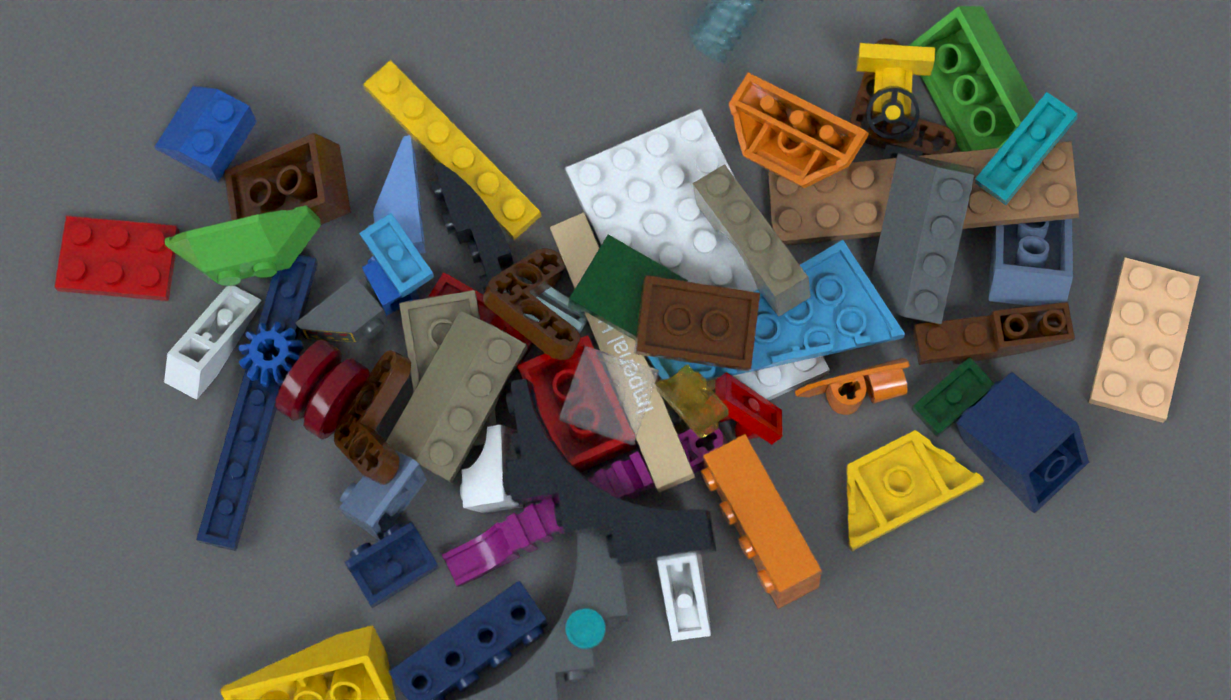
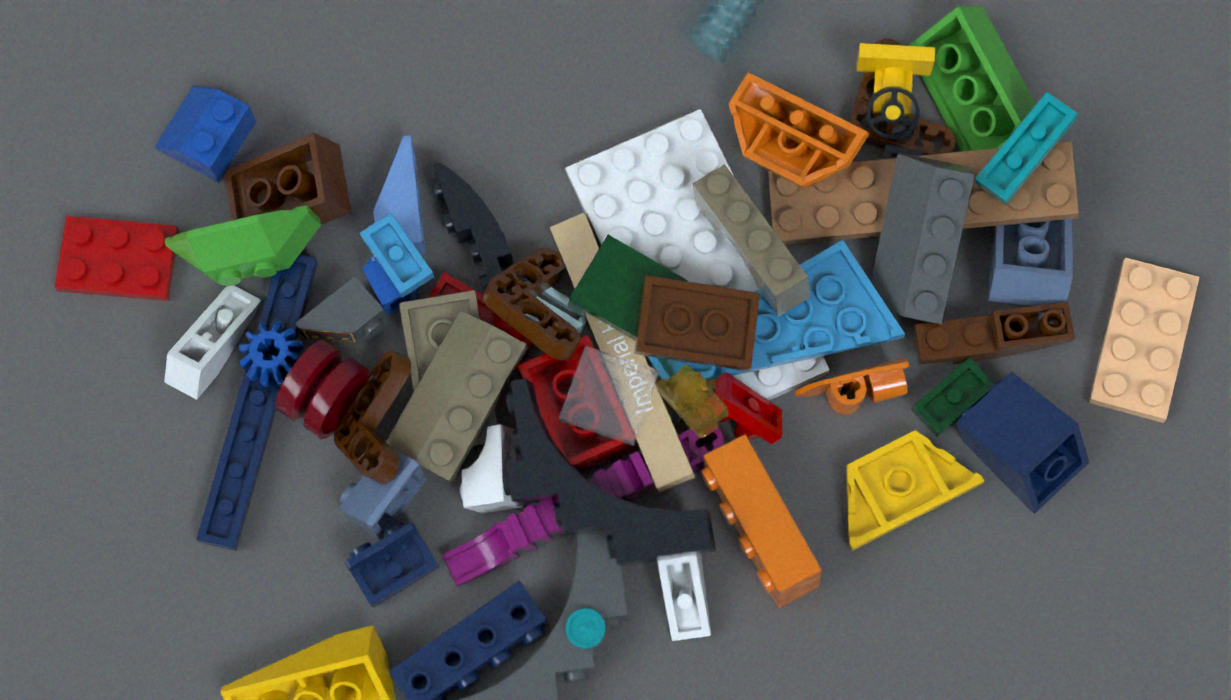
(451, 148): yellow plate -> none

